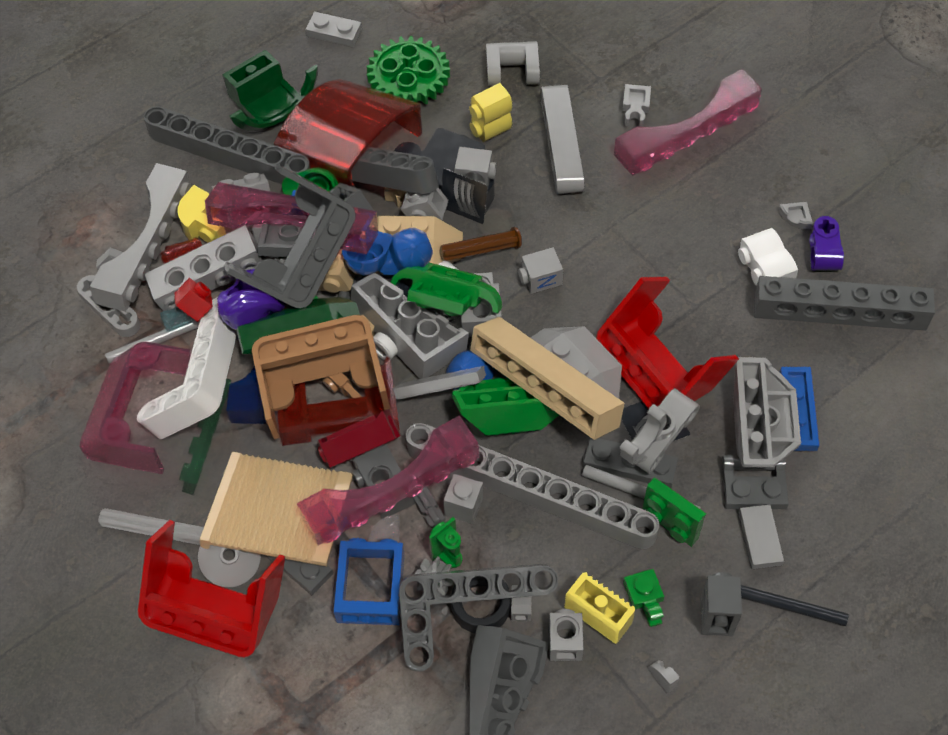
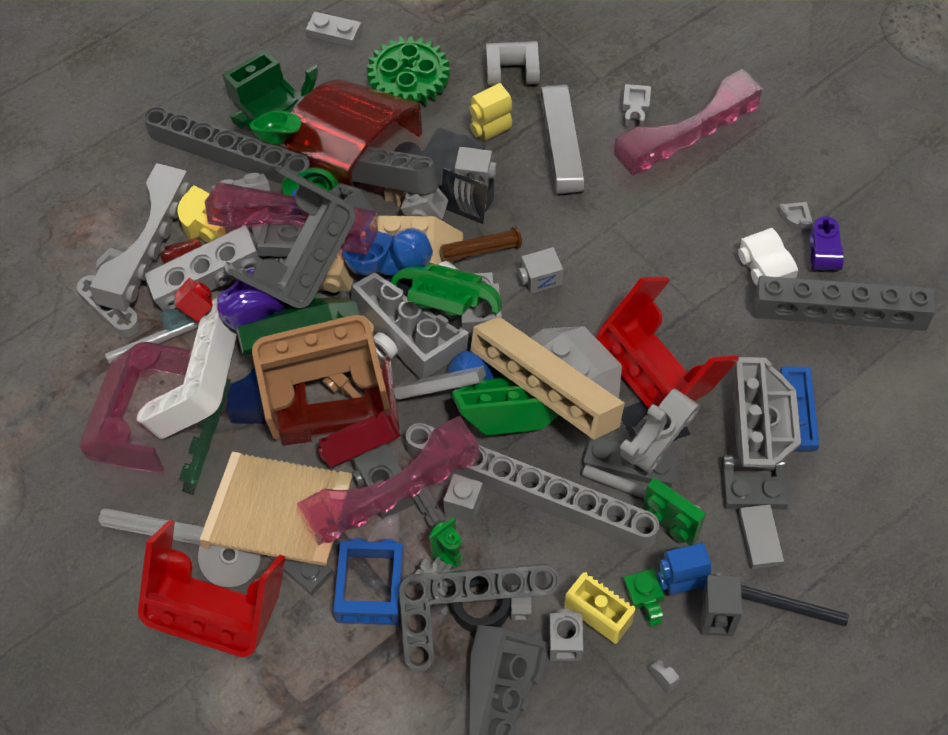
(275, 126): none -> green piece
(684, 569): none -> blue brick

